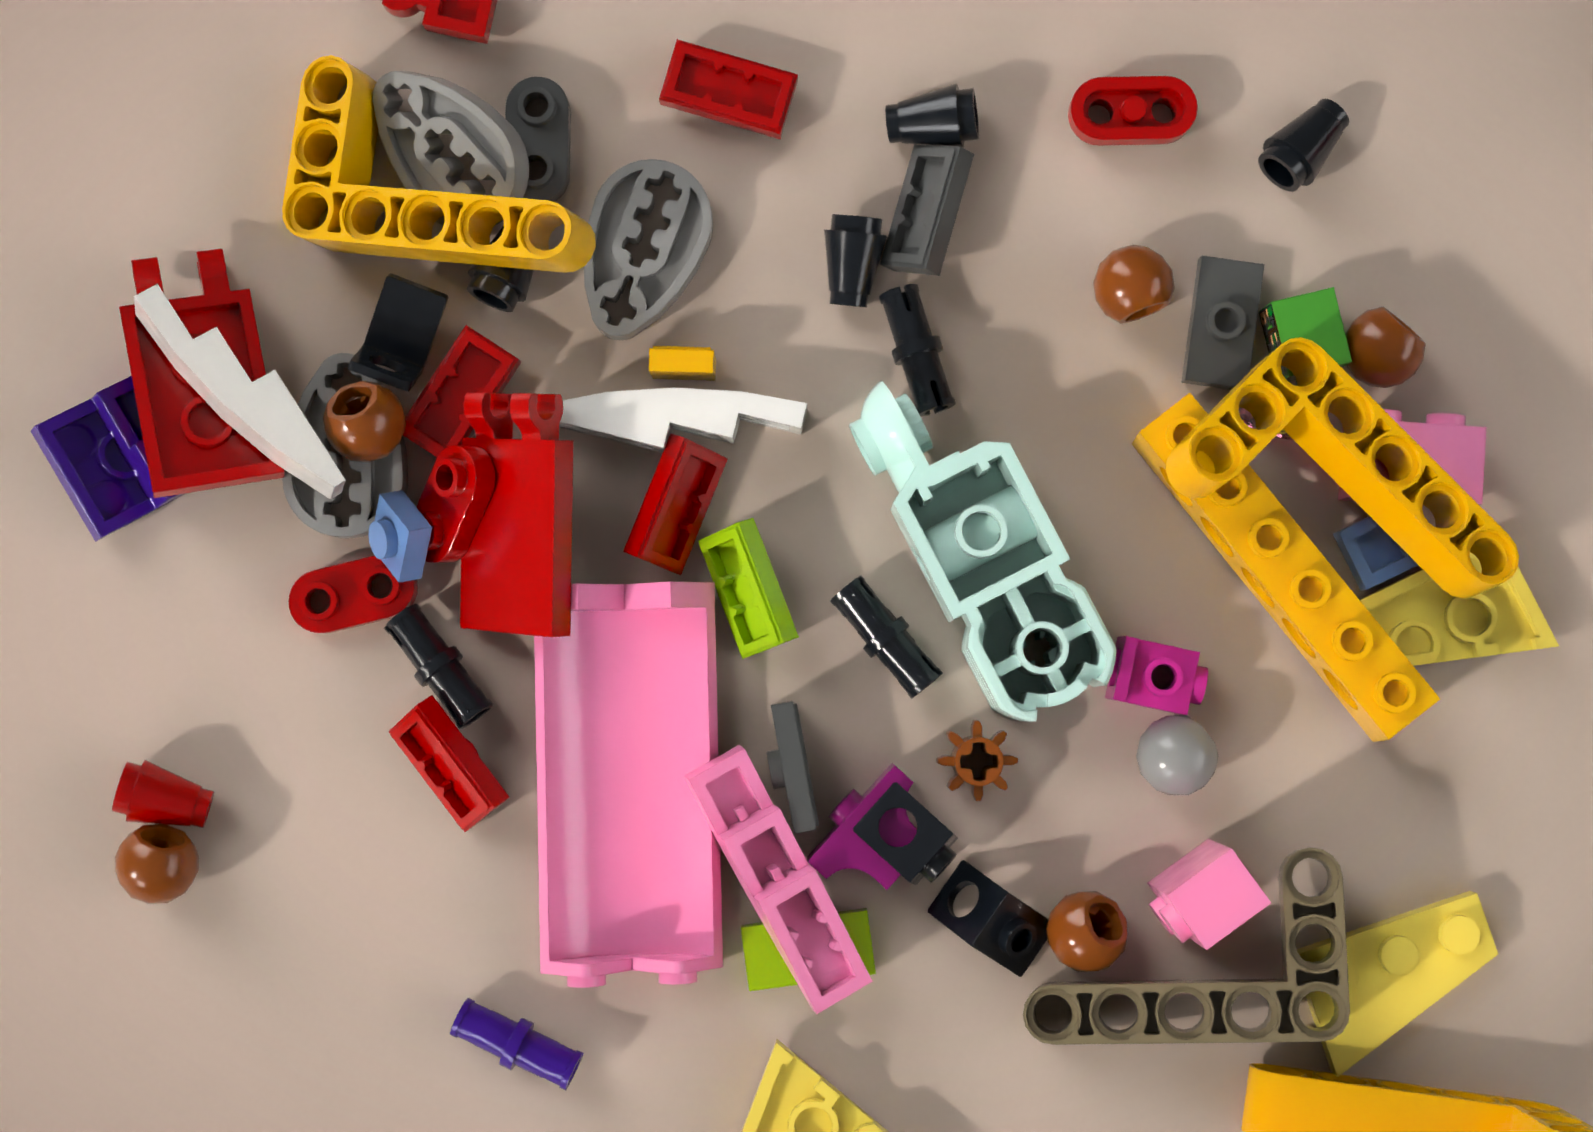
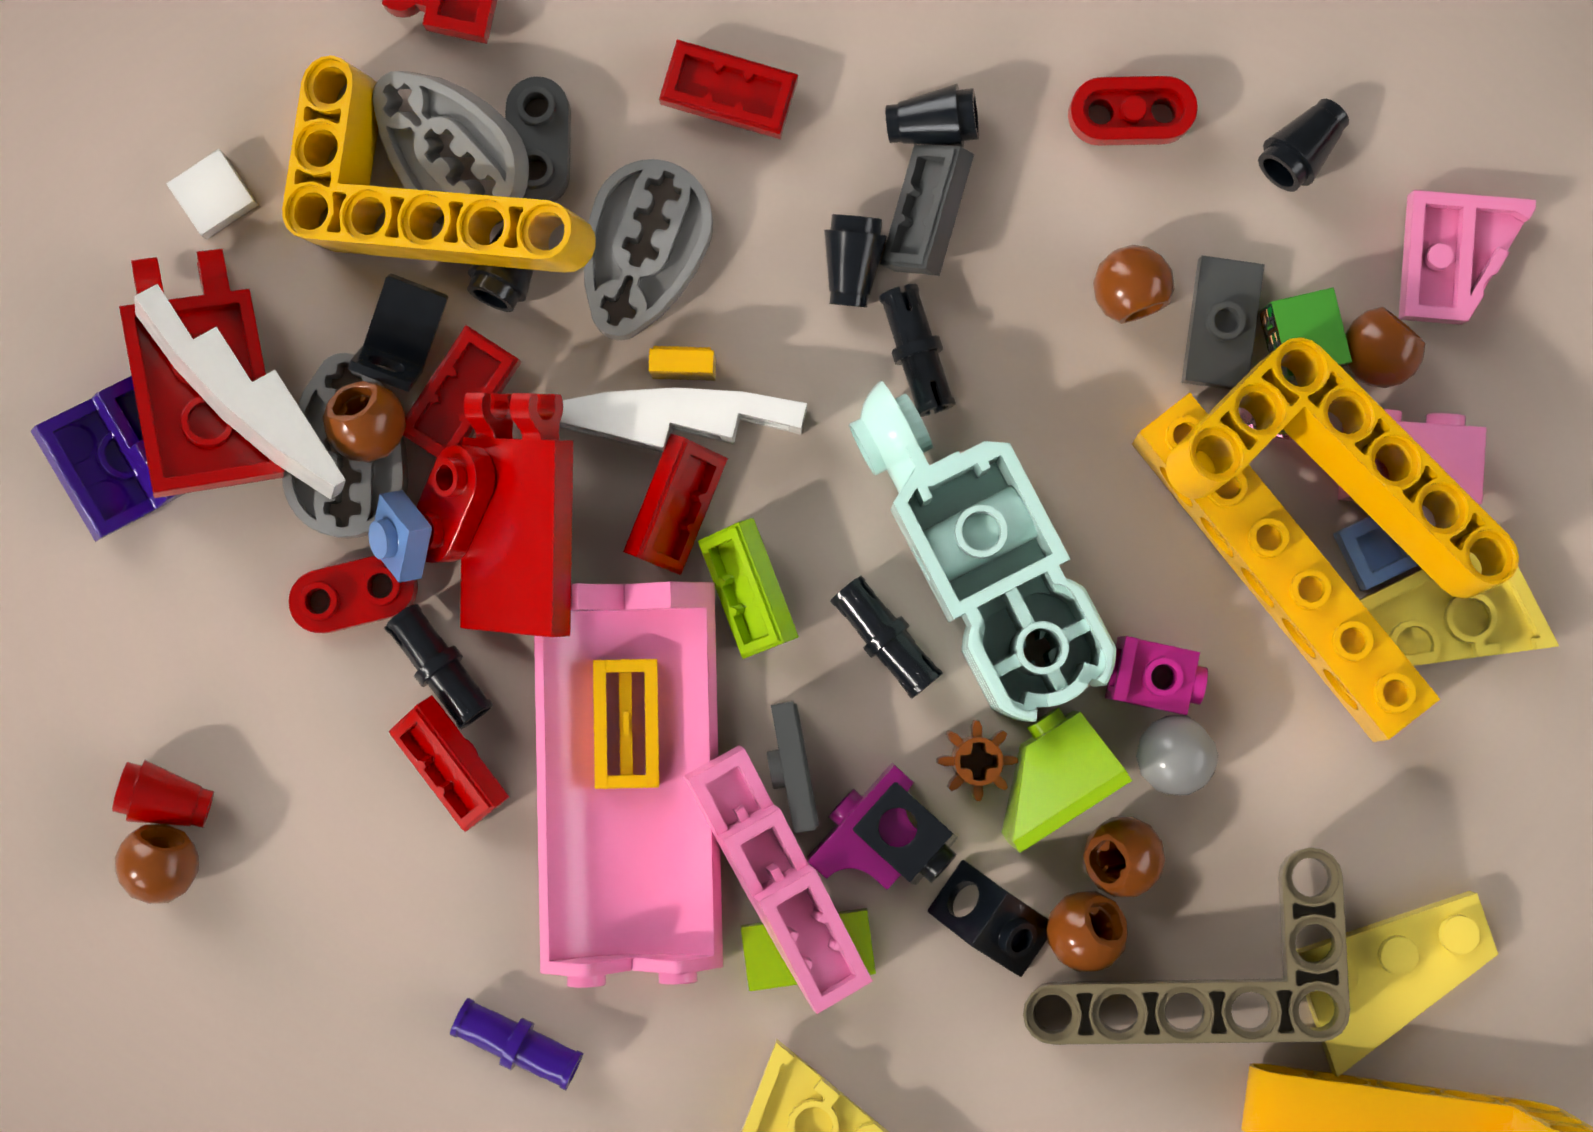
(212, 194): none -> white tile
(626, 778): none -> yellow tile
(1058, 777): none -> lime slope
(1124, 857): none -> dark orange piece
(1206, 895): bright pink brick -> none
(1454, 251): none -> bright pink wing

